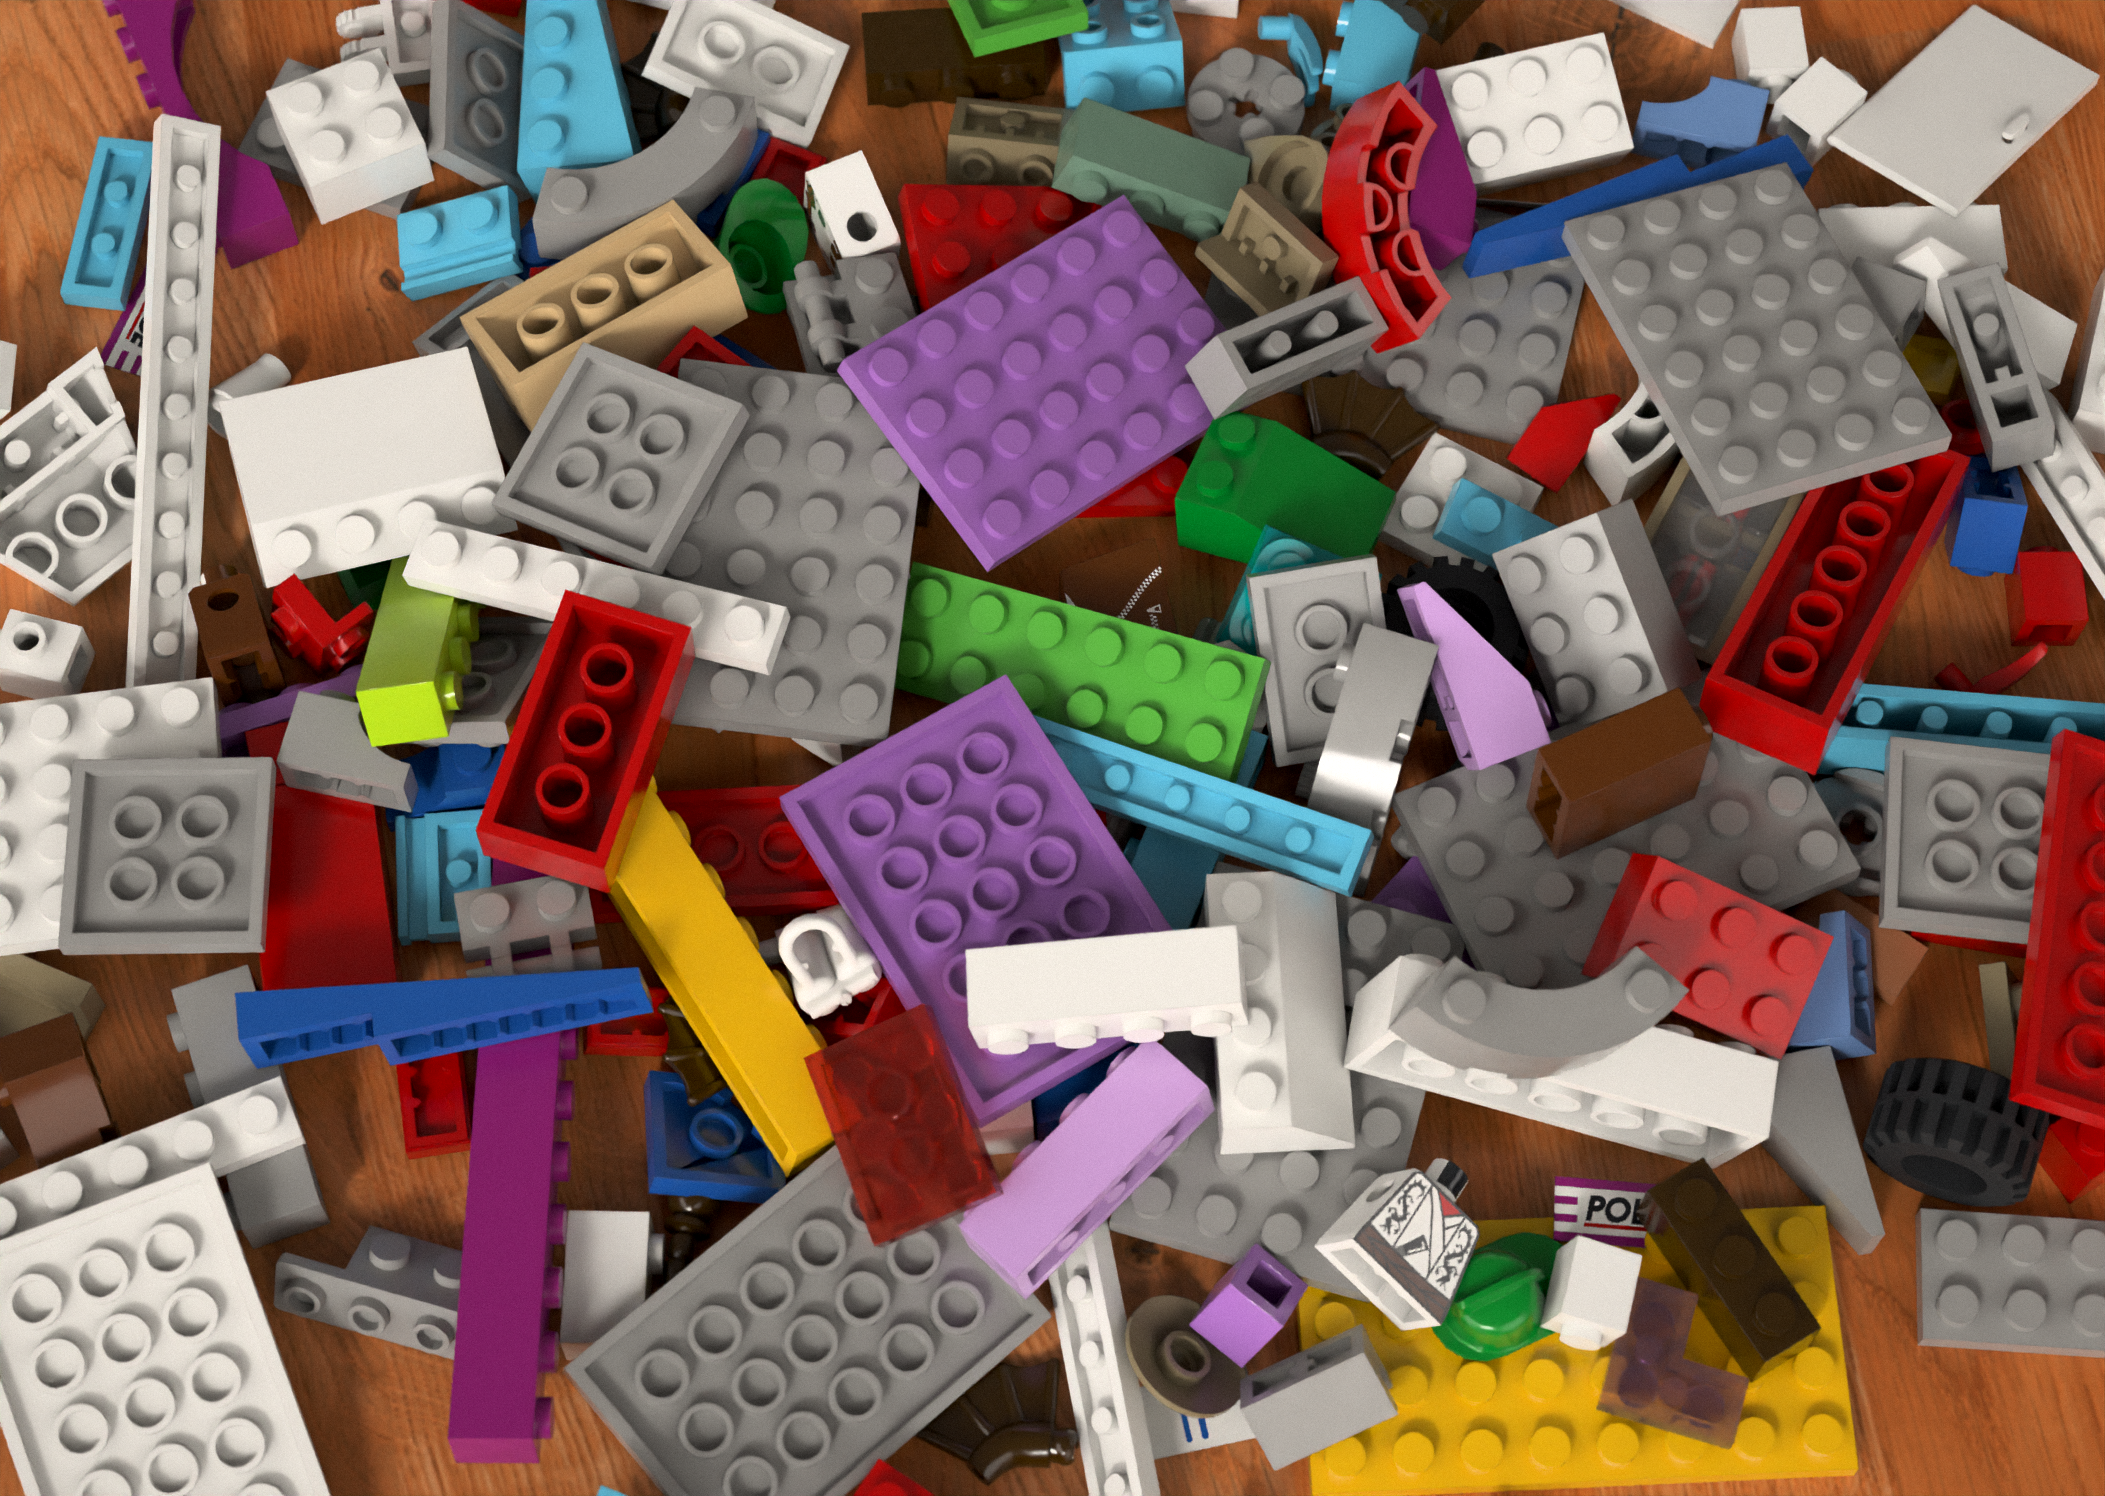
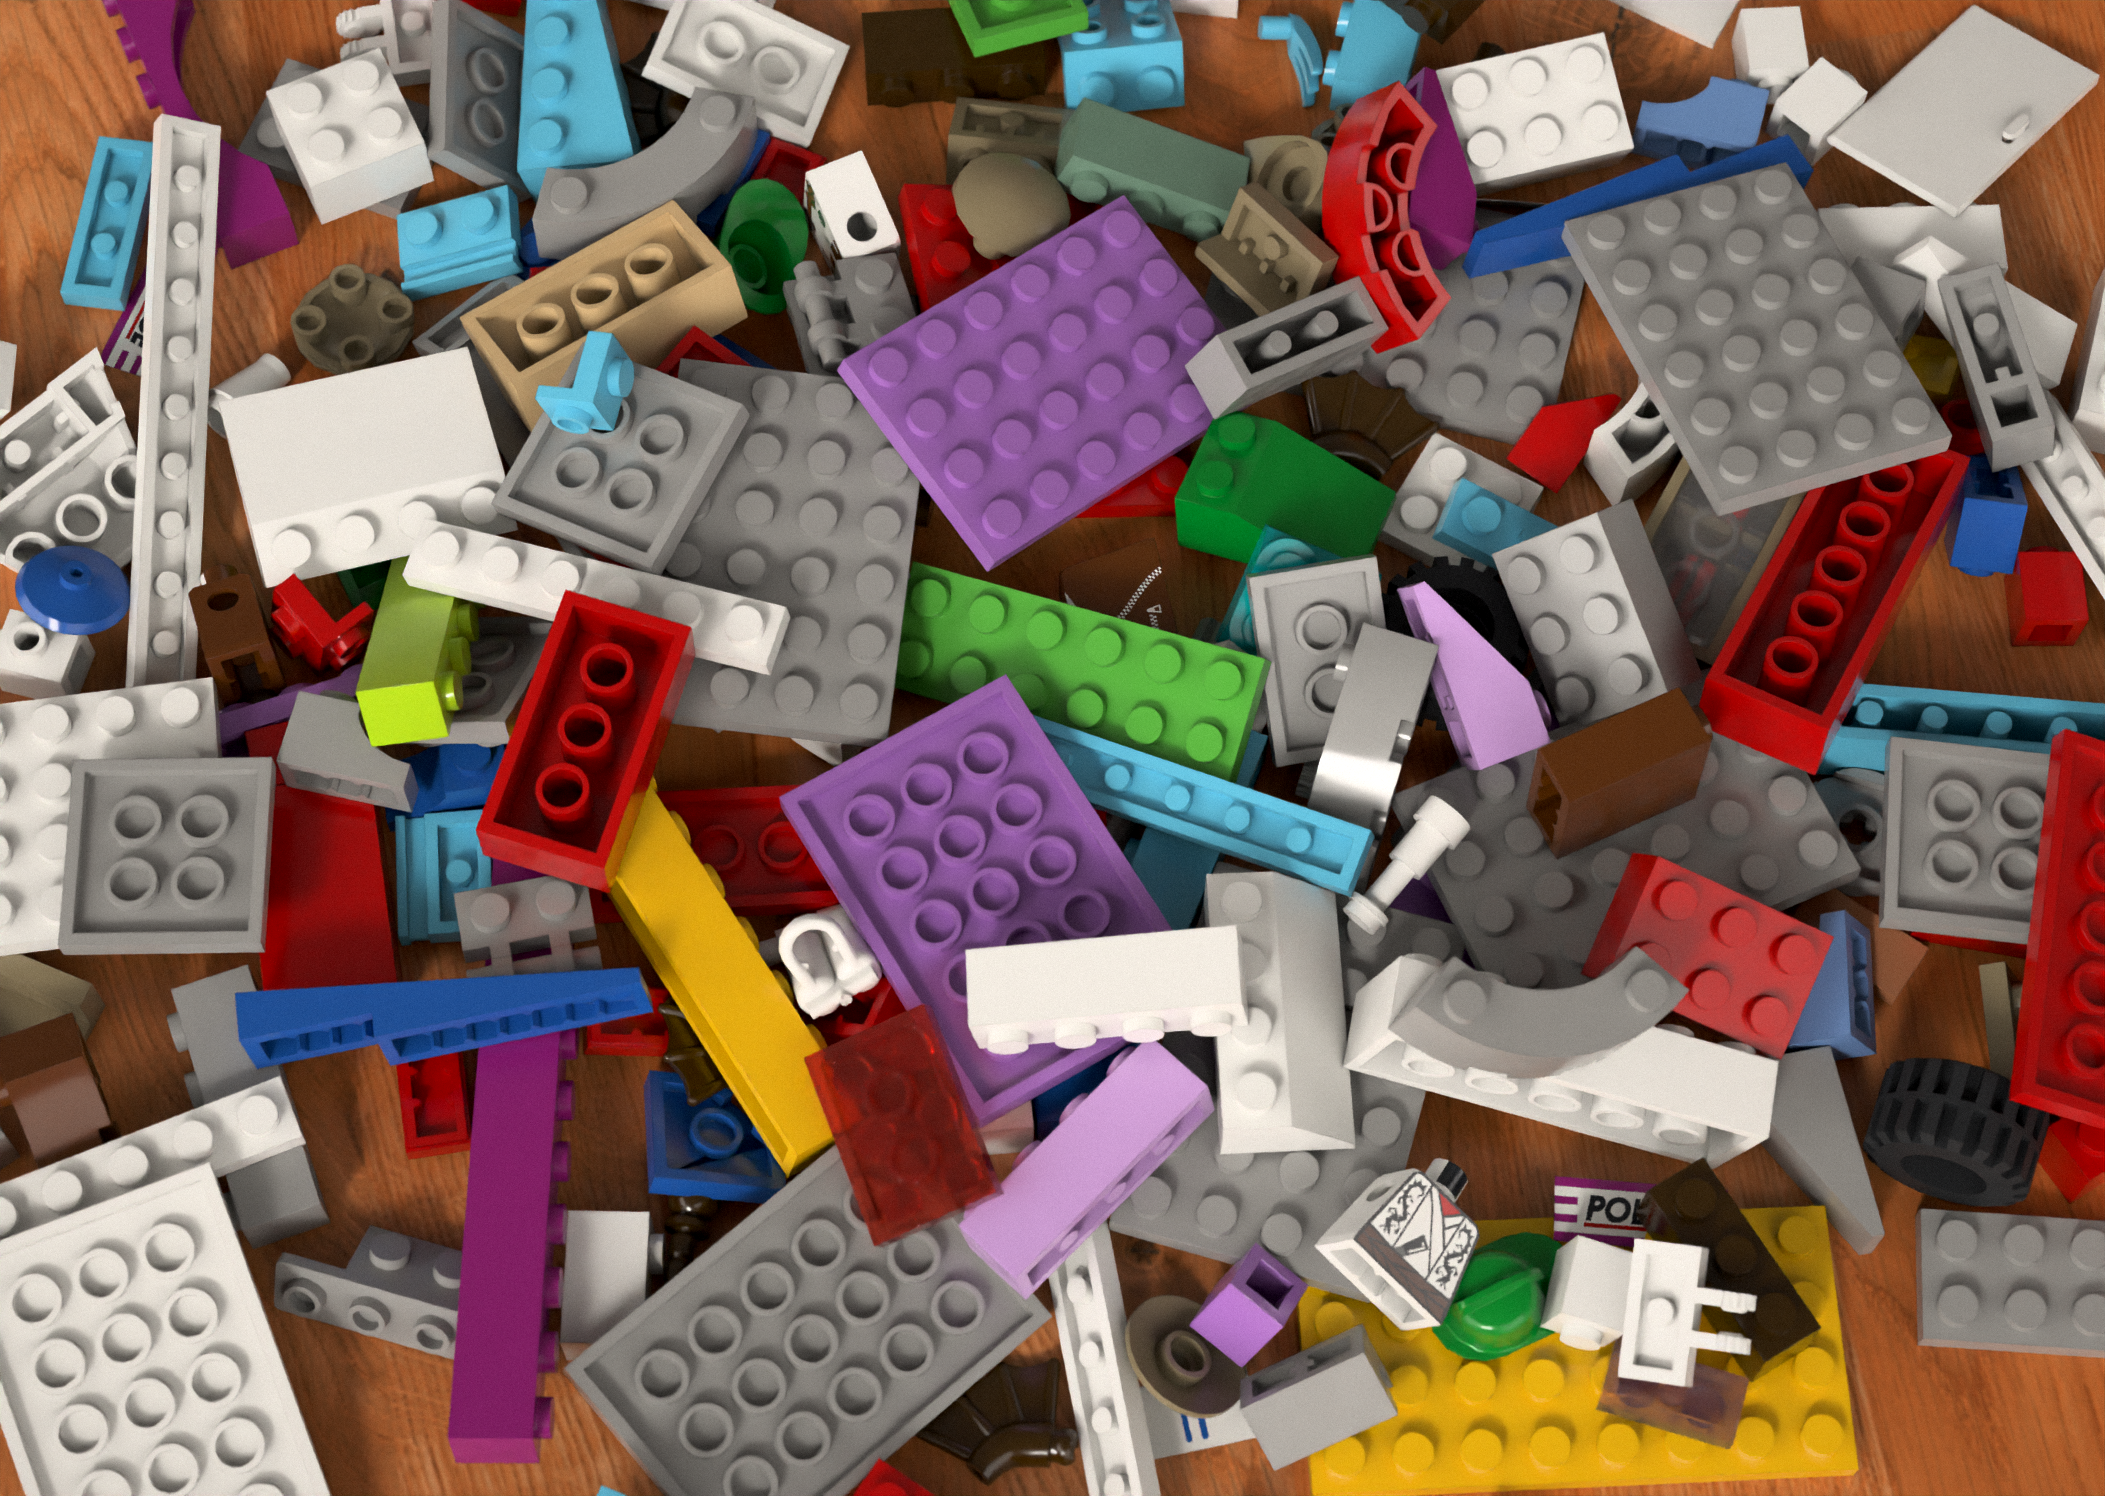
(73, 590): none -> blue piece
(353, 321): none -> dark tan dish
(597, 391): none -> medium azure bracket
(1009, 204): none -> dark tan dish
(1244, 78): light grey plate -> none
(1435, 829): none -> white piece
(1666, 1314): none -> white hinge
(1995, 683): red piece -> none

